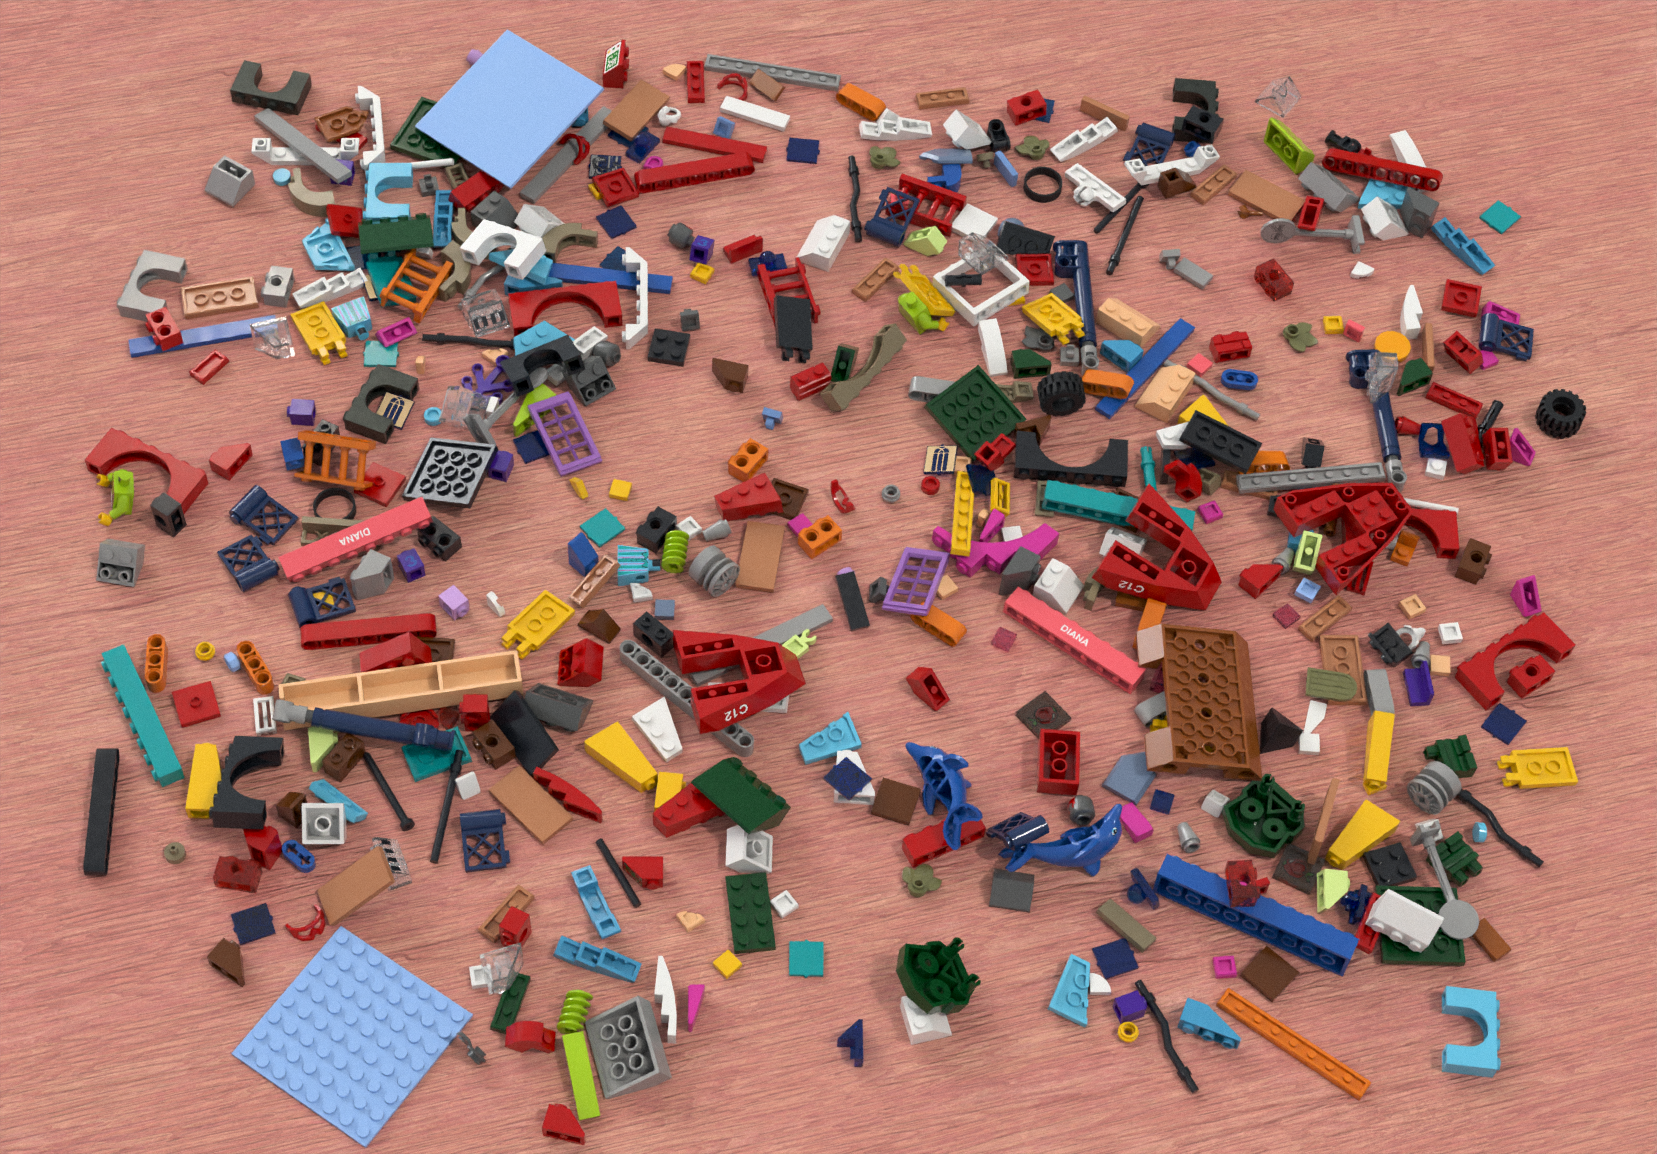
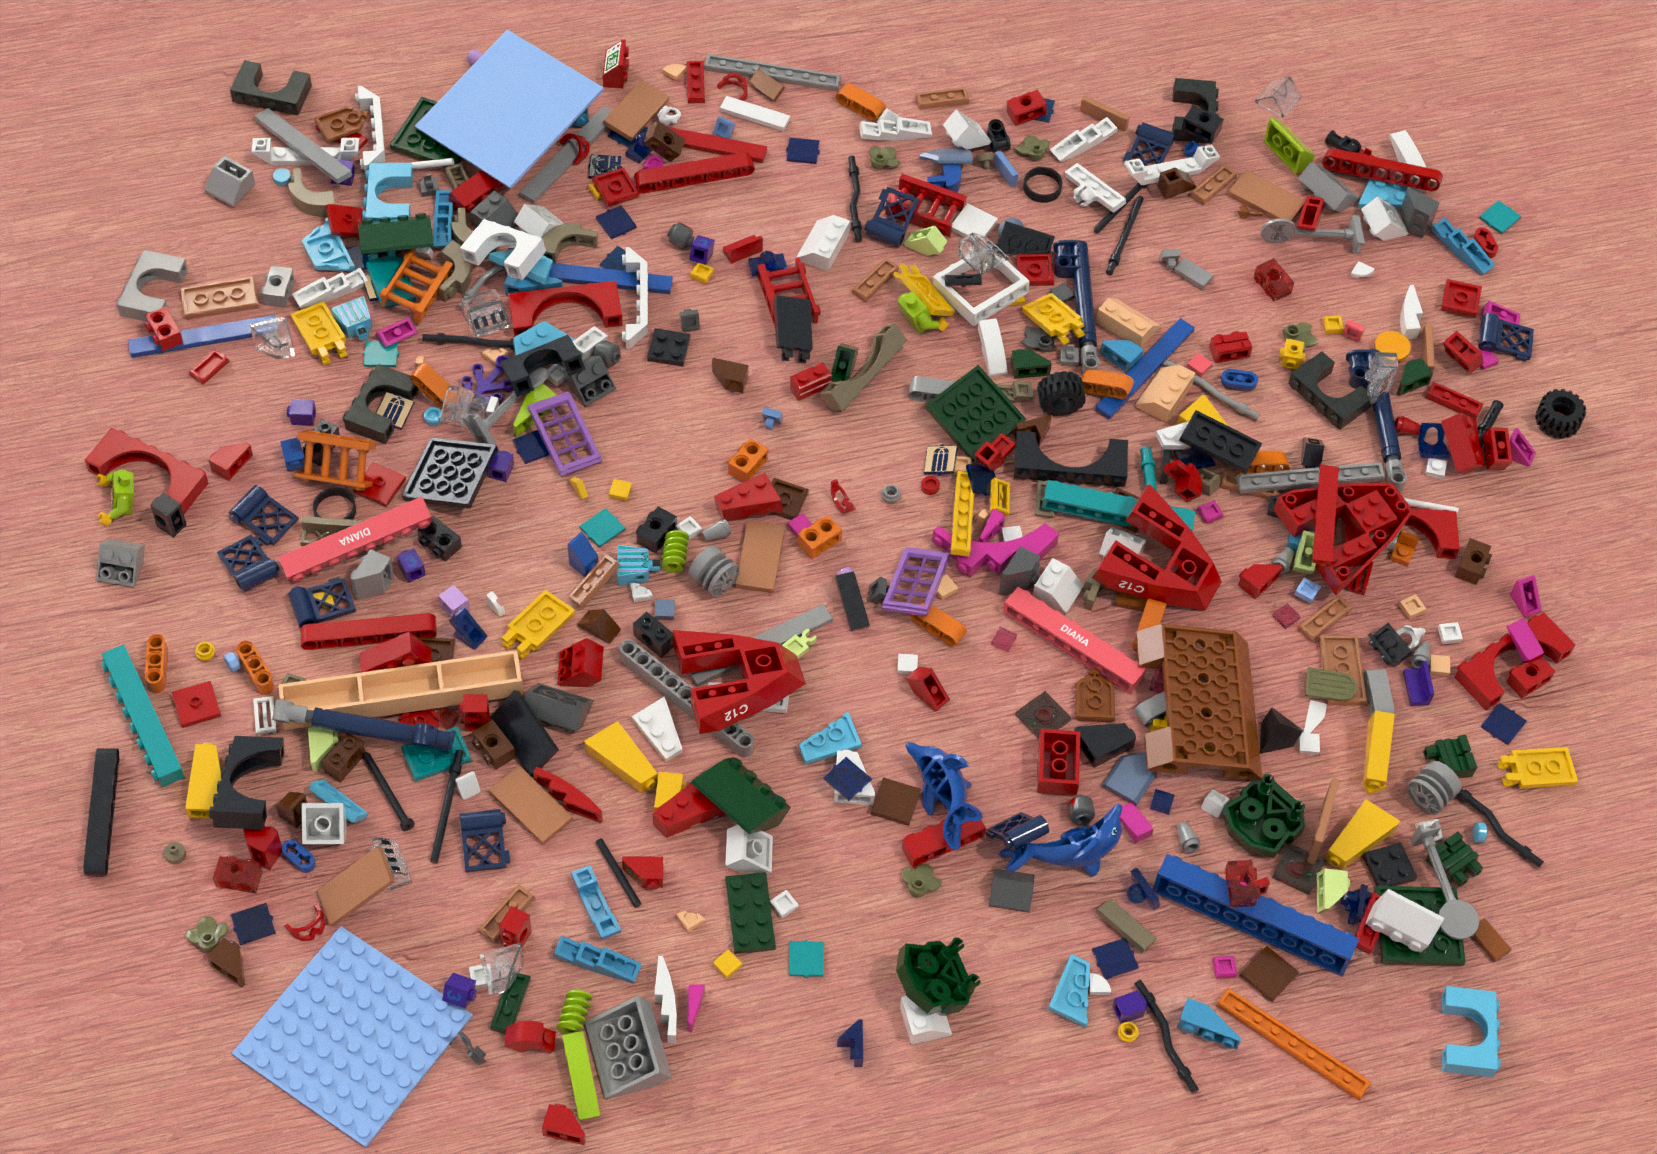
(207, 933): none -> olive plate
(430, 383): none -> orange beam
(459, 990): none -> dark purple brick
(467, 629): none -> clear blue slope
(664, 141): none -> reddish brown brick
(907, 663): none -> white tile
(1094, 698): none -> dark orange tile
(1105, 741): none -> black slope
(1292, 354): none -> yellow brick
(1325, 515): none -> red tile
(1337, 410): none -> pearl dark grey arch
(1488, 242): none -> red beam
(1524, 640): none -> dark pink slope

